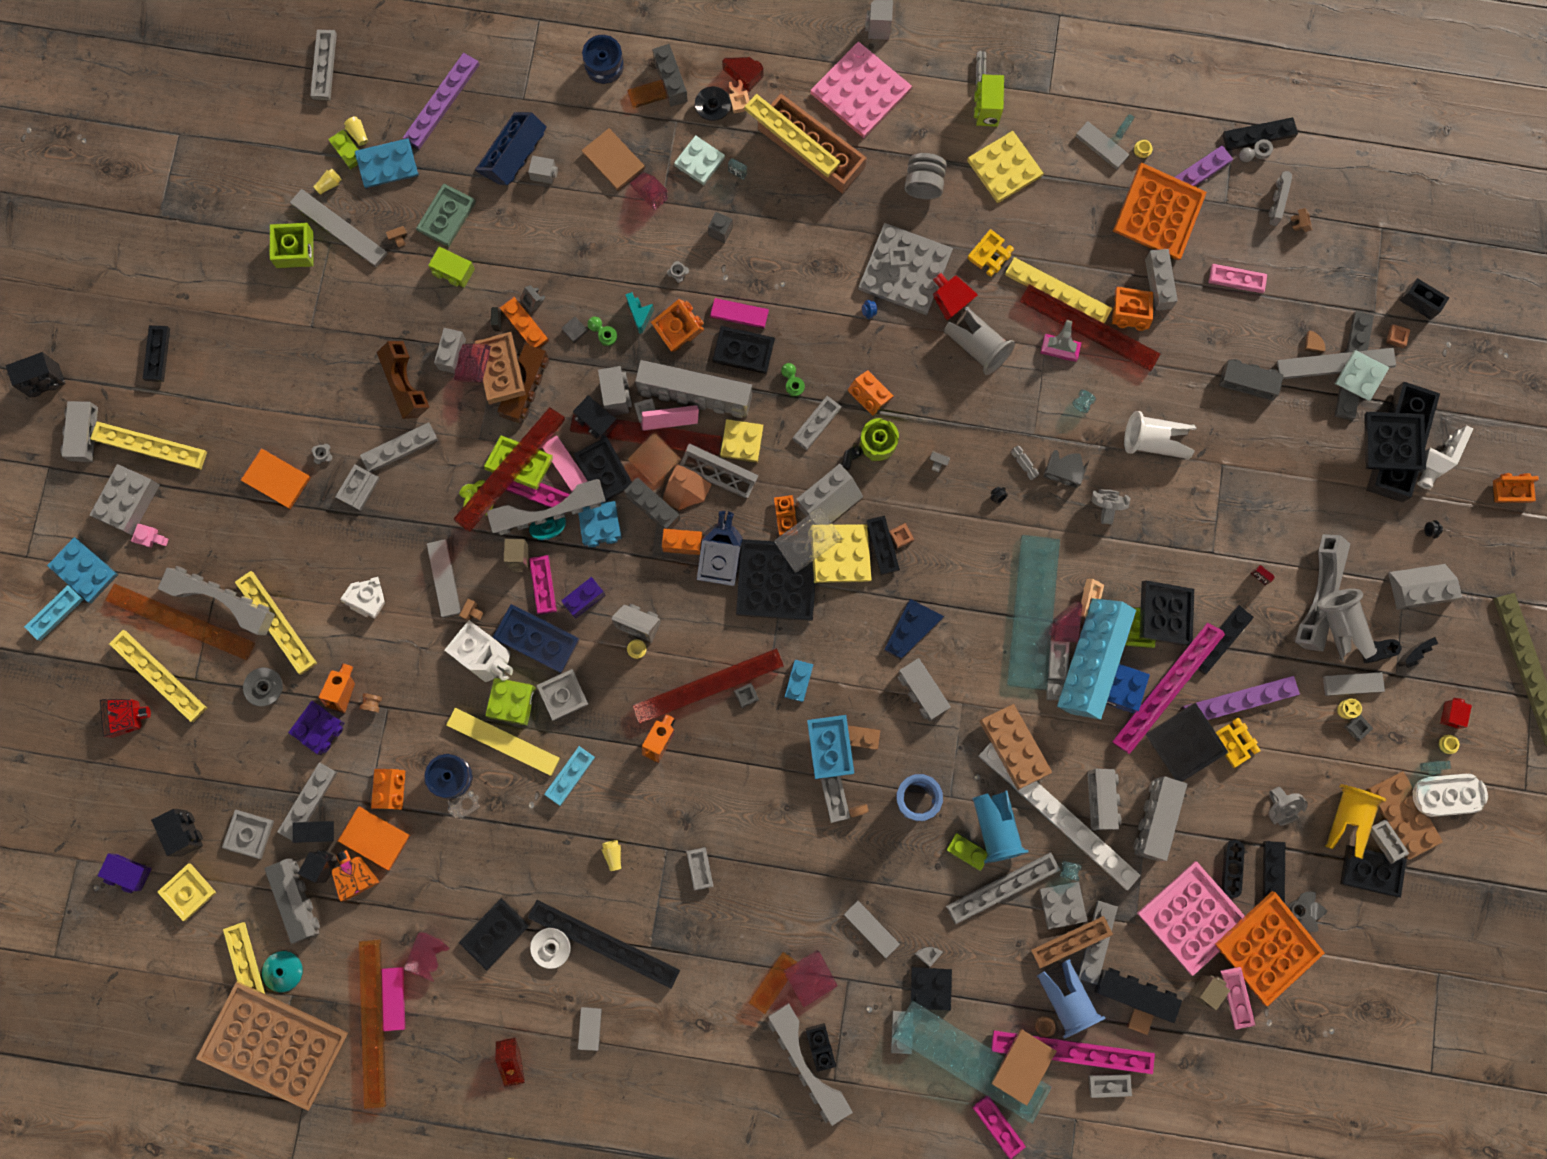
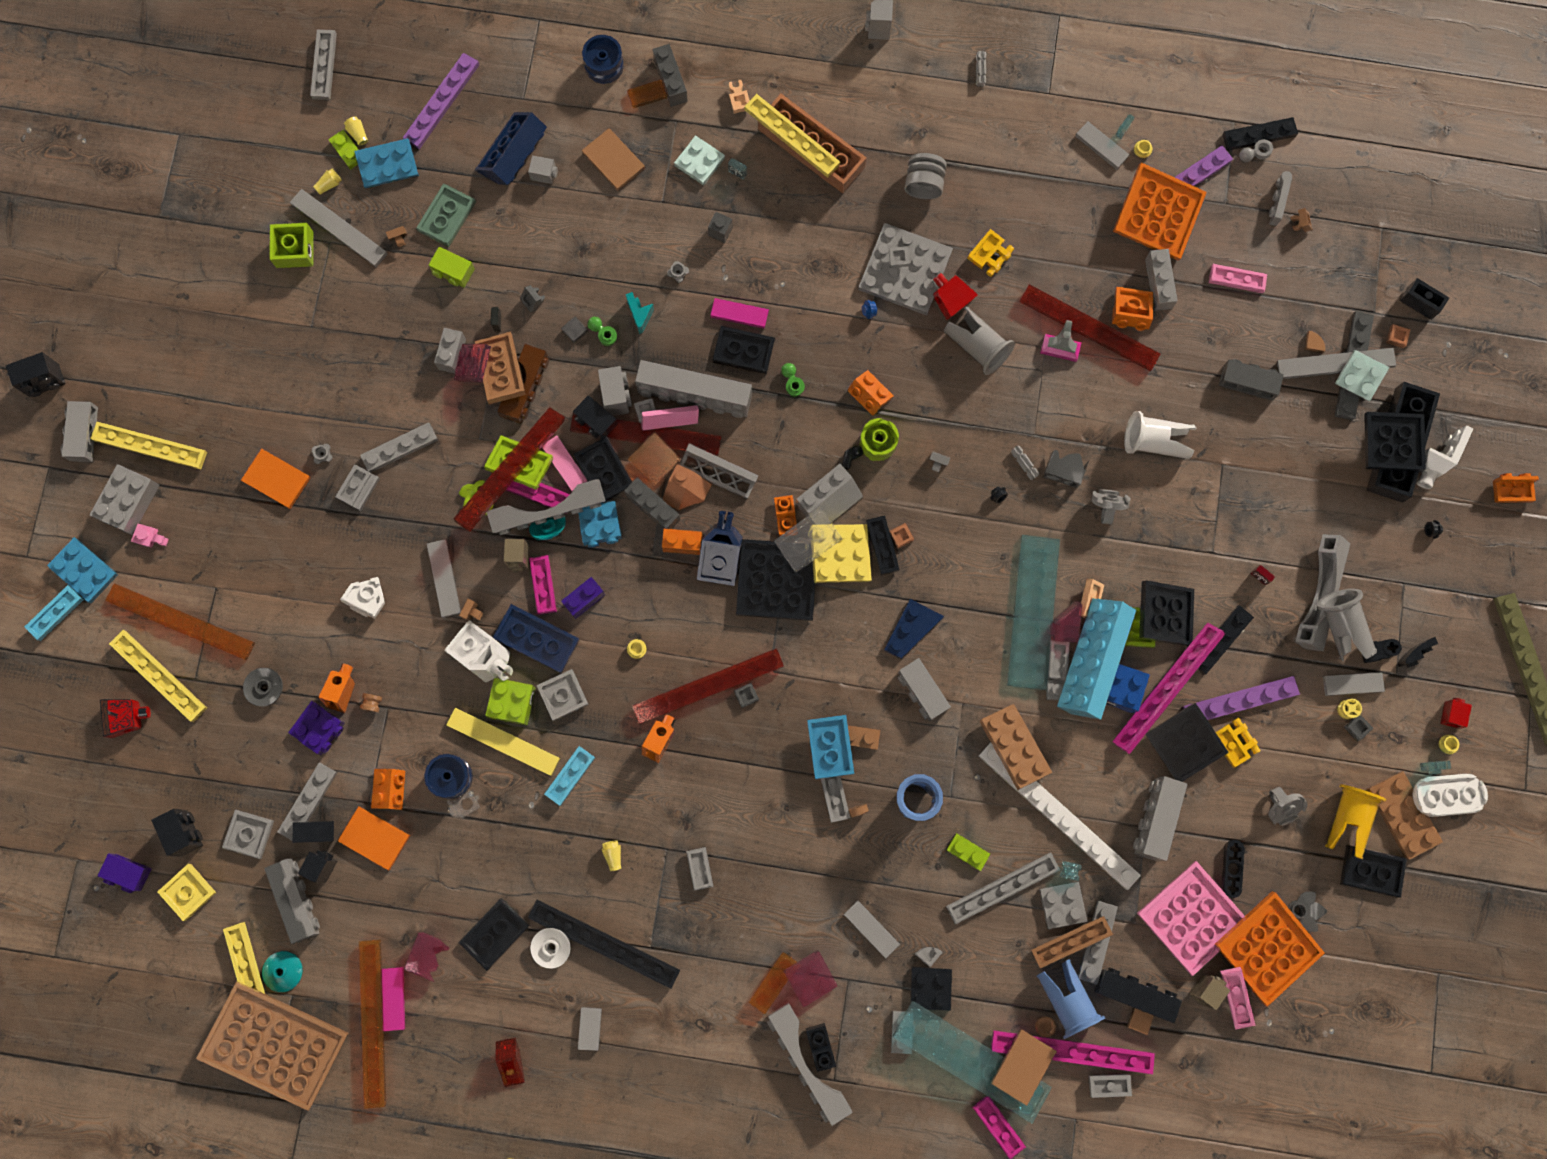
(156, 353): black plate -> none
(249, 616): light grey arch -> none
(280, 627): light yellow plate -> none
(352, 876): orange torso -> none
(394, 362): reddish brown arch -> none
(524, 323): orange plate -> none
(636, 622): light grey slope -> none
(650, 190): clear pink slope -> none
(678, 324): orange plate -> none
(712, 96): black dish -> none
(741, 440): light yellow plate -> none
(744, 69): clear red slope -> none
(798, 680): dark azure plate -> none
(816, 423): light grey tile -> none
(861, 89): bright pink plate -> none
(989, 100): lime brick -> none
(998, 827): dark azure piece -> none
(1005, 167): light yellow plate -> none
(1028, 275): light yellow plate -> none
(1084, 401): clear light blue wheel -> none
(1103, 799): light grey slope -> none
(1274, 868): black plate -> none
(1388, 841): light grey plate -> none
(1424, 586): light grey slope -> none

